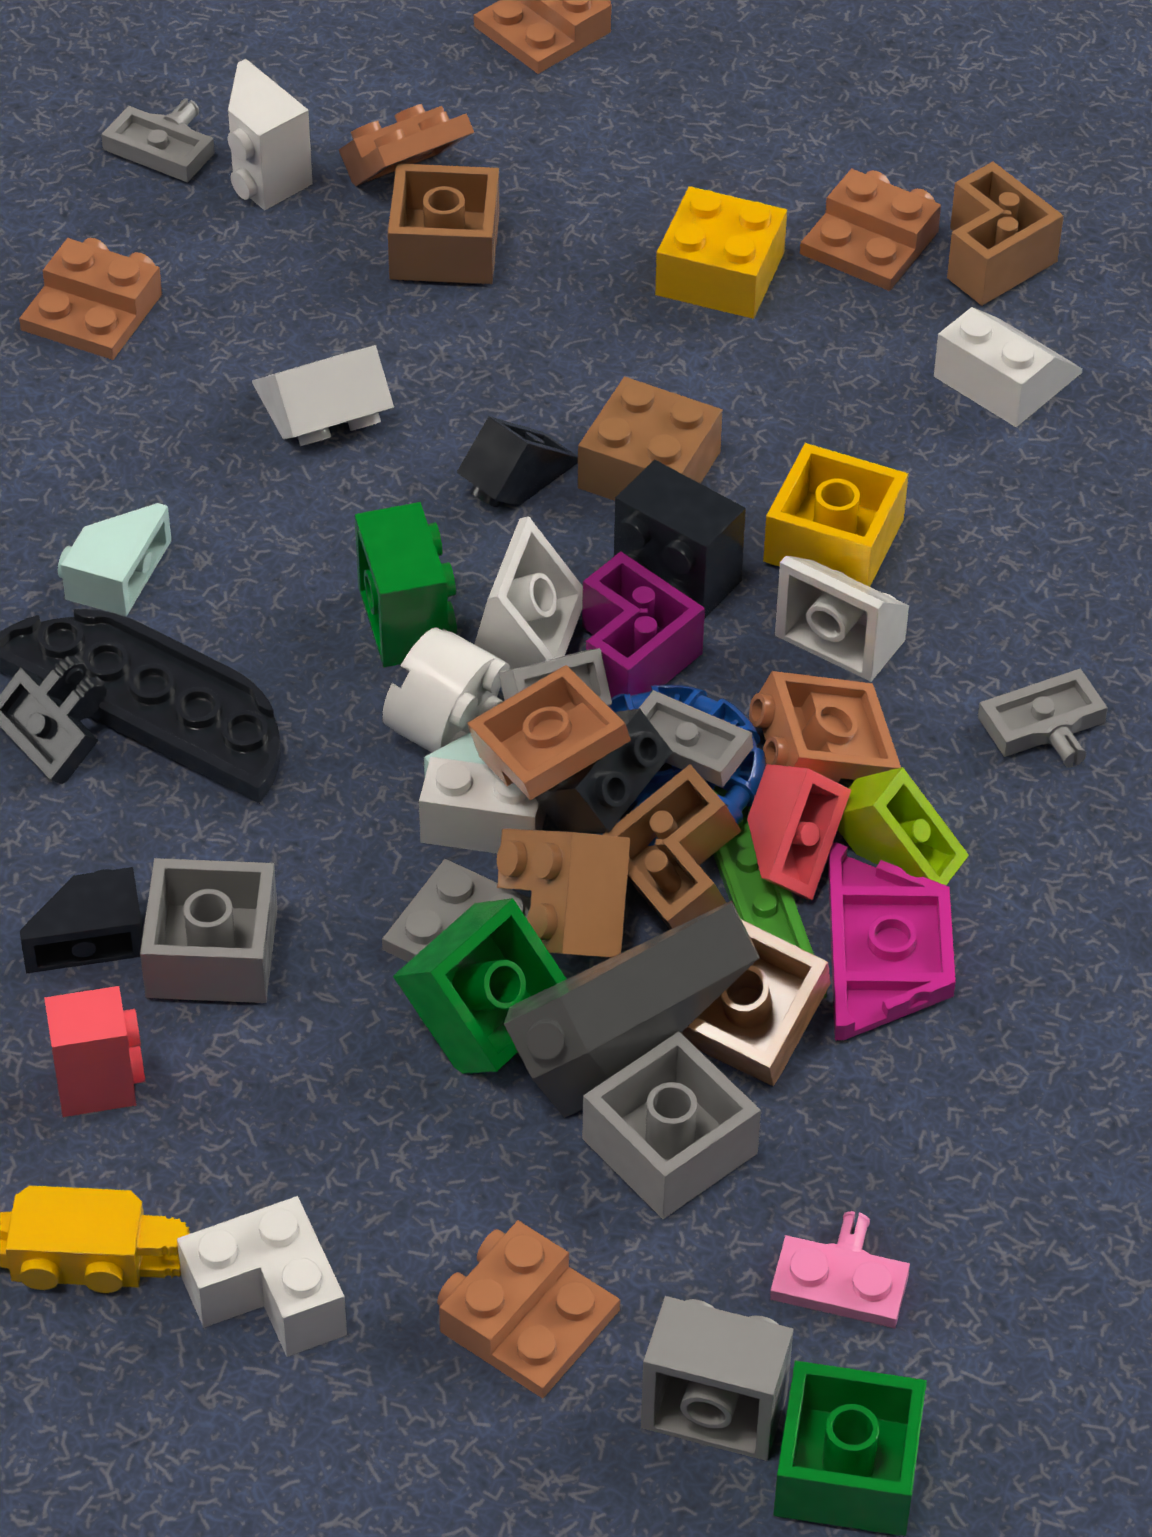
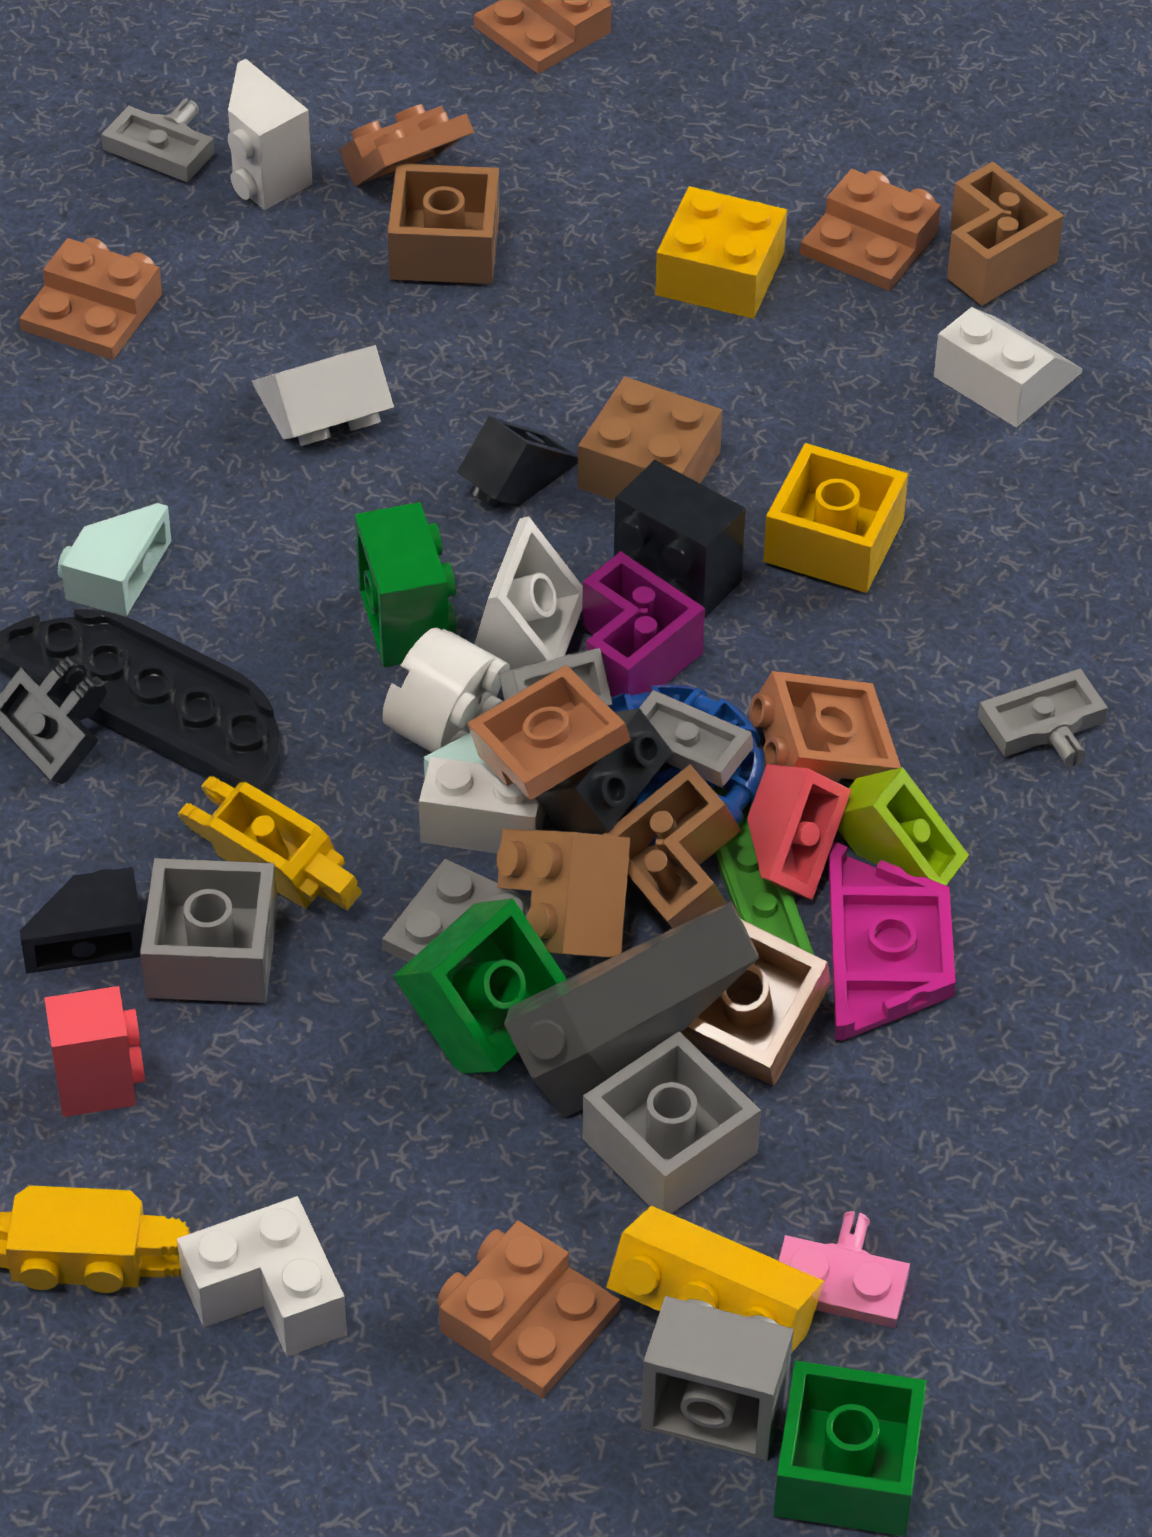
(263, 830): none -> yellow hinge
(683, 1261): none -> yellow brick
(838, 617): white slope -> none

